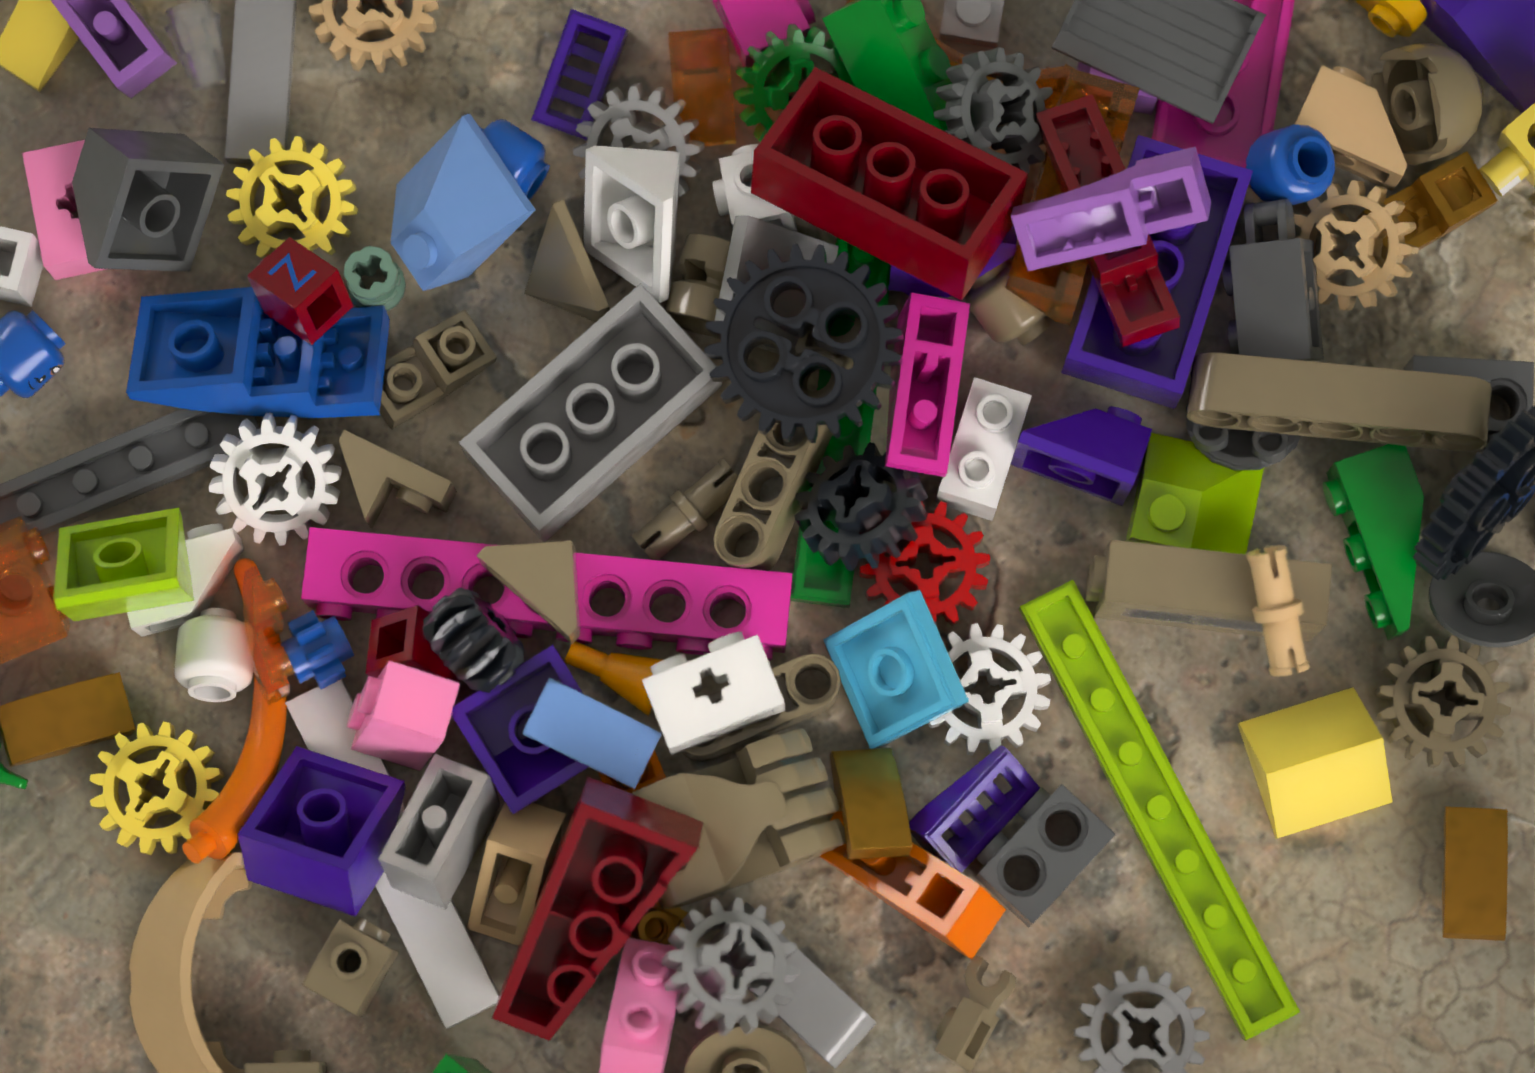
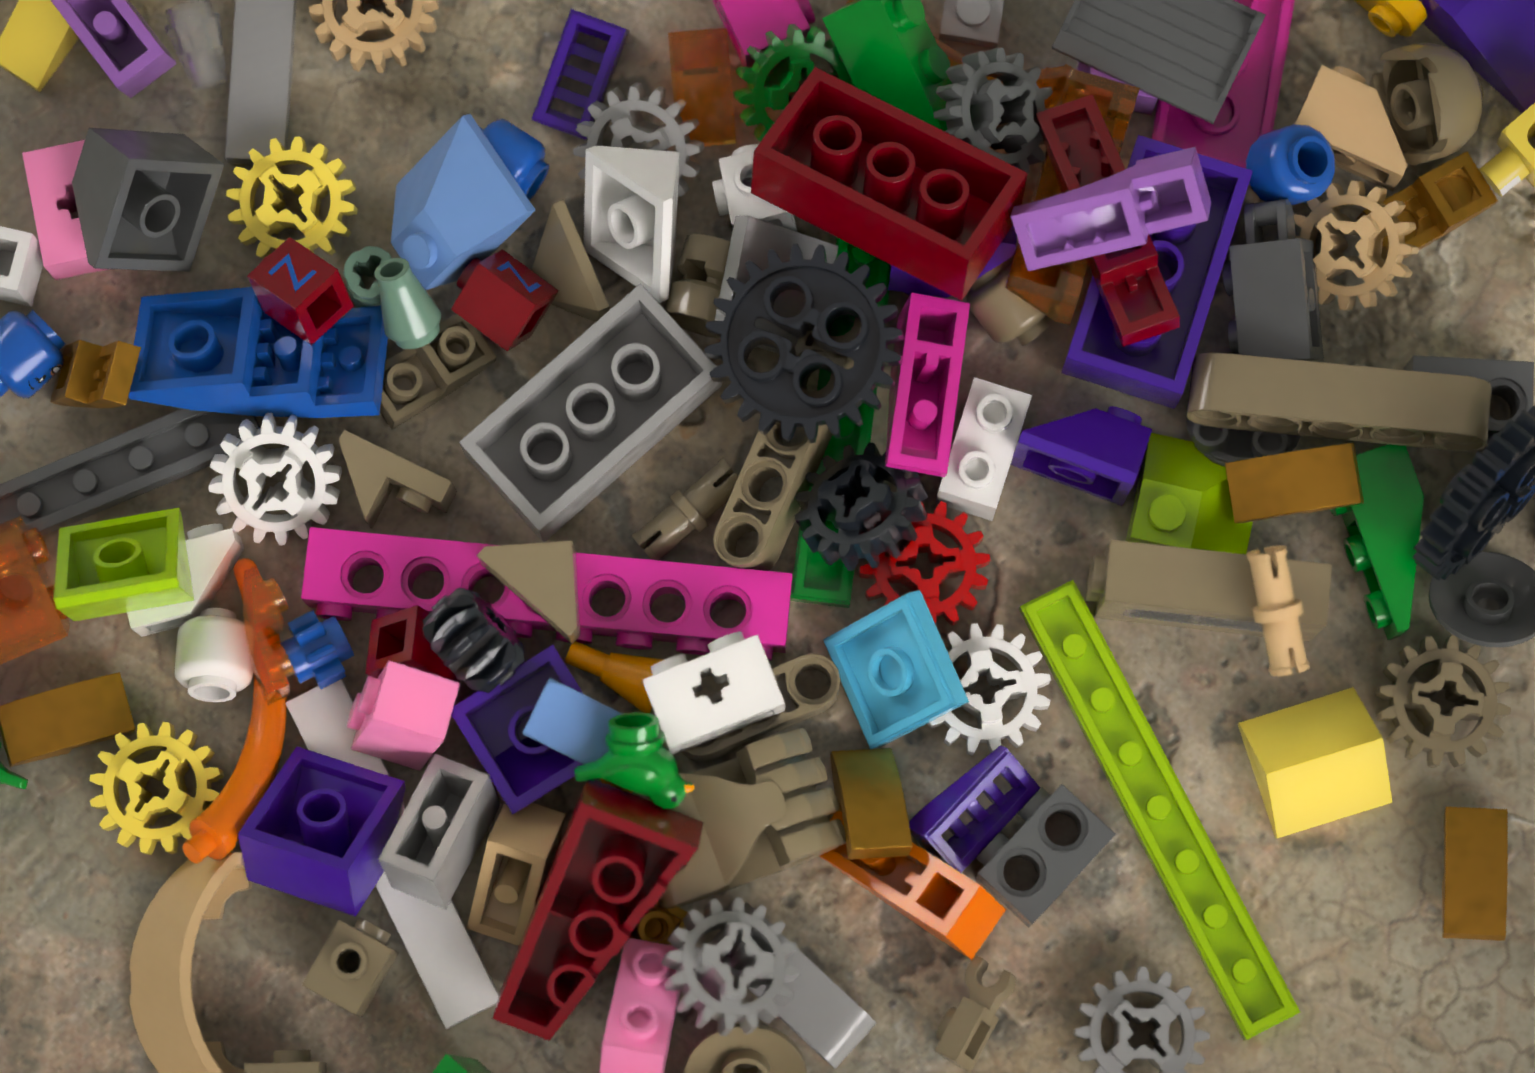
(95, 375): none -> pearl gold slope
(406, 307): none -> sand green cone
(503, 298): none -> dark red brick
(638, 761): none -> green animal
(1294, 483): none -> pearl gold slope

